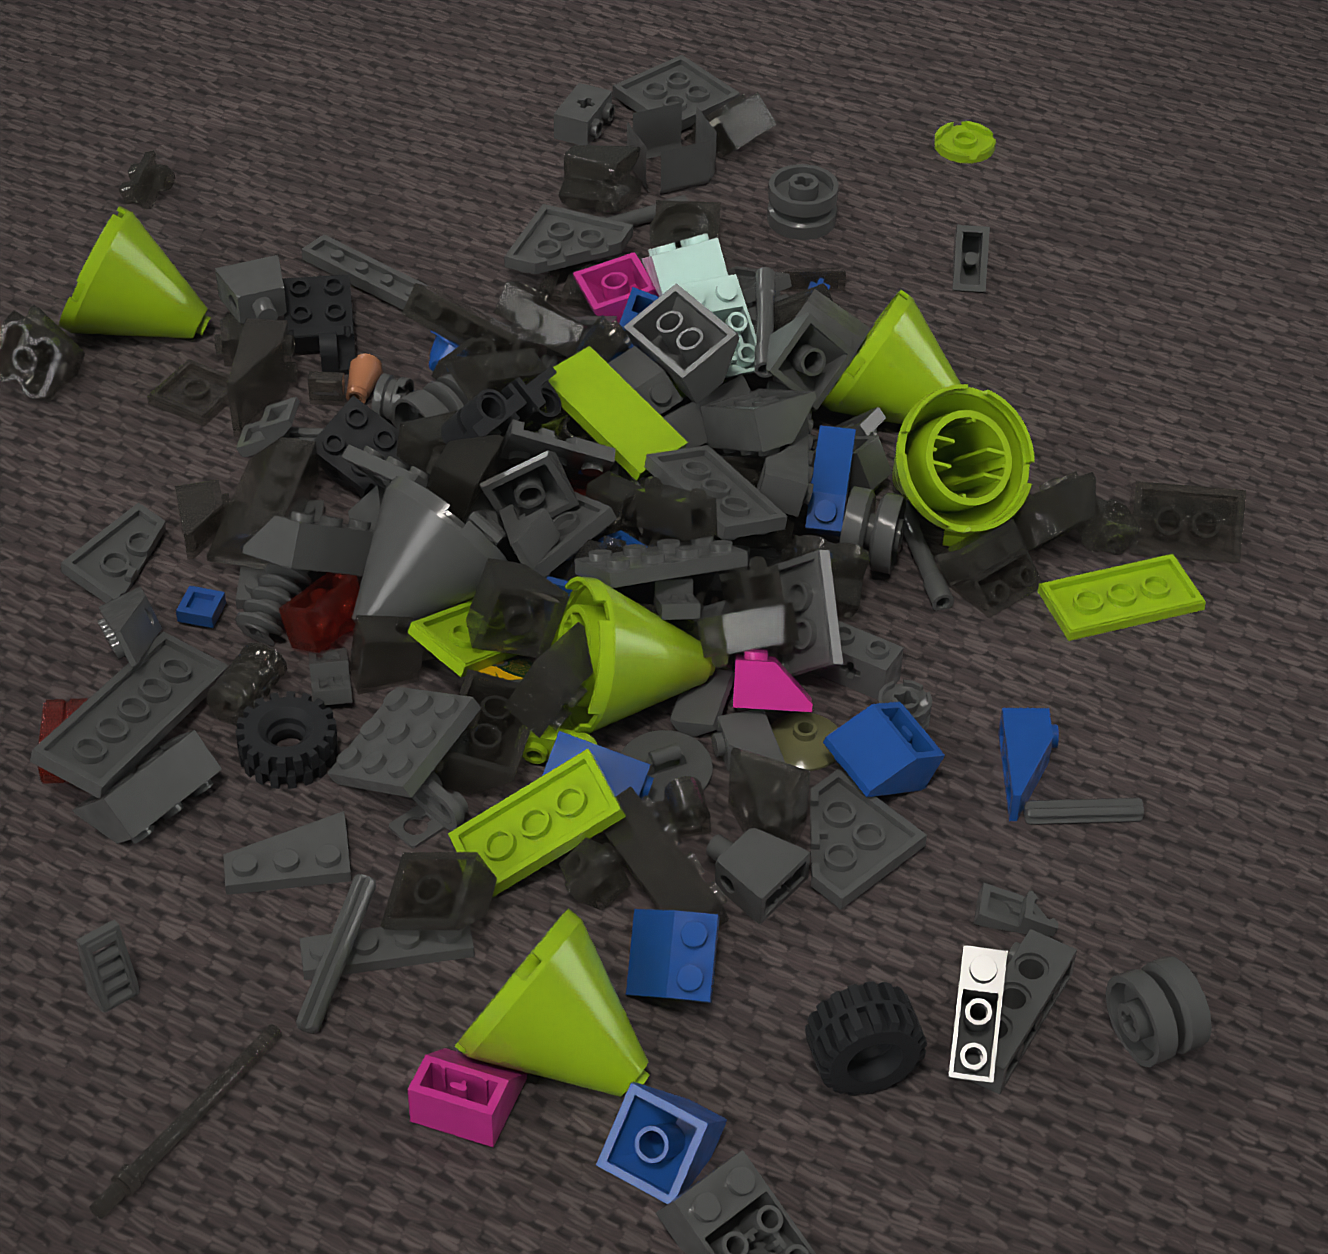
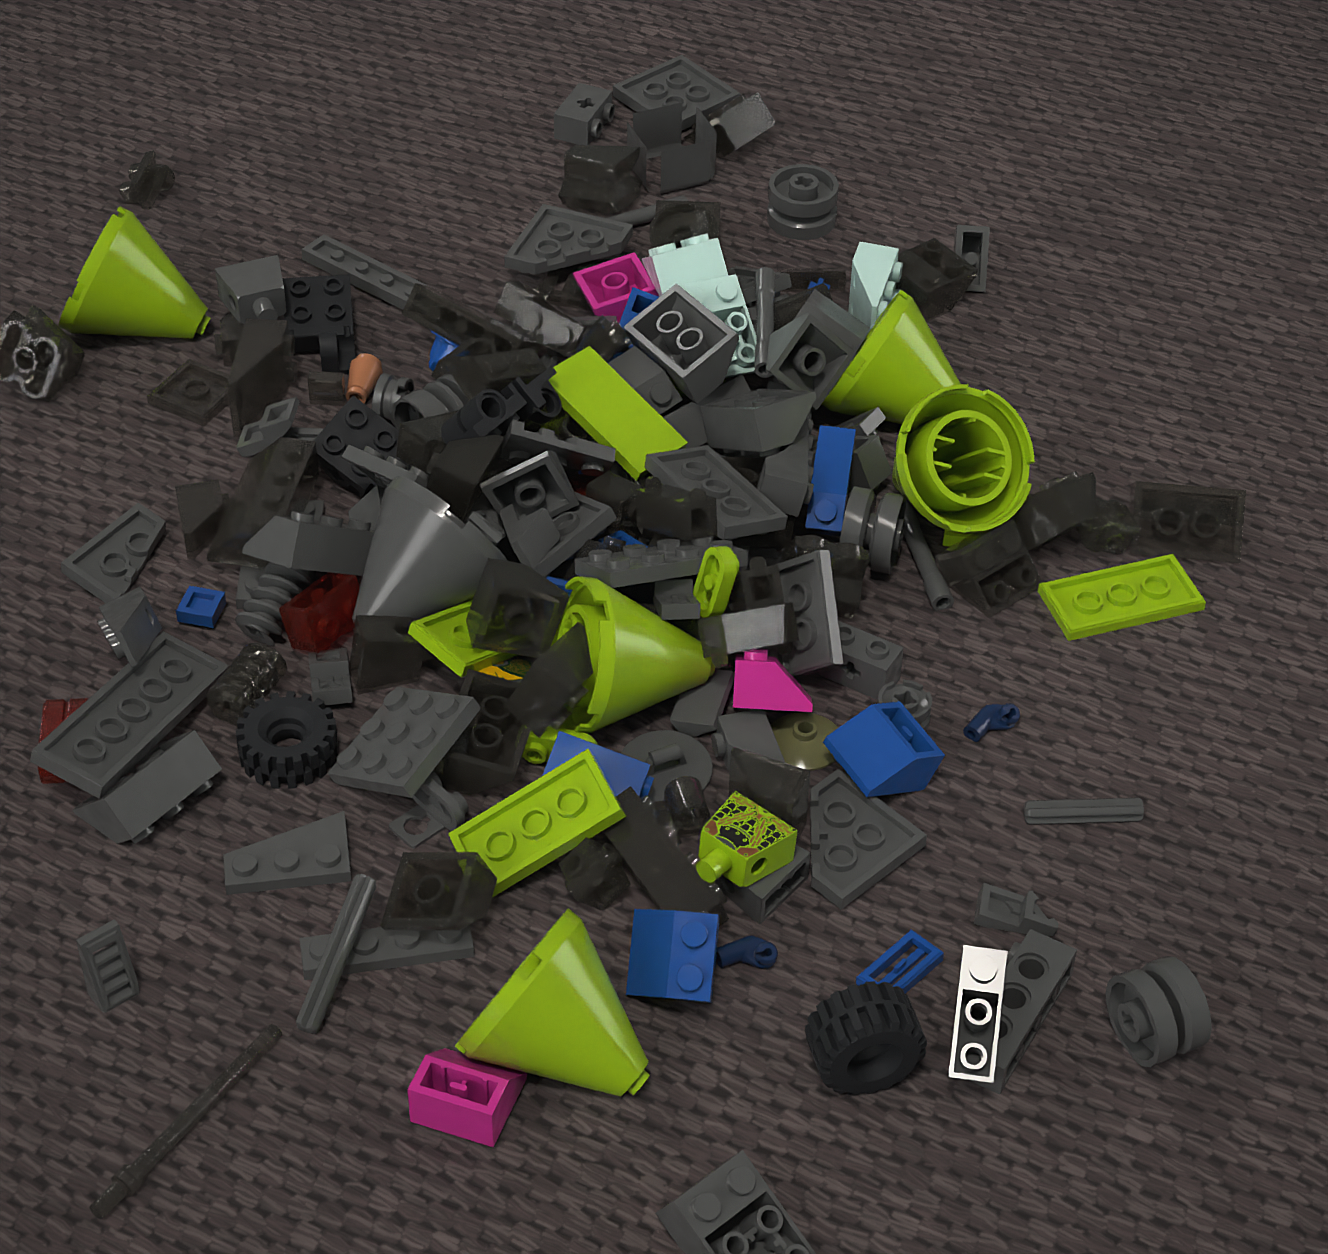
(660, 1141): blue slope -> none
(715, 580): none -> lime plate
(744, 843): none -> lime torso
(749, 951): none -> dark blue arm
(873, 281): none -> light aqua slope
(934, 277): none -> clear smoke slope
(934, 957): none -> blue tile
(964, 149): lime tile -> none
(992, 718): none -> dark blue arm
(1025, 752): blue slope -> none

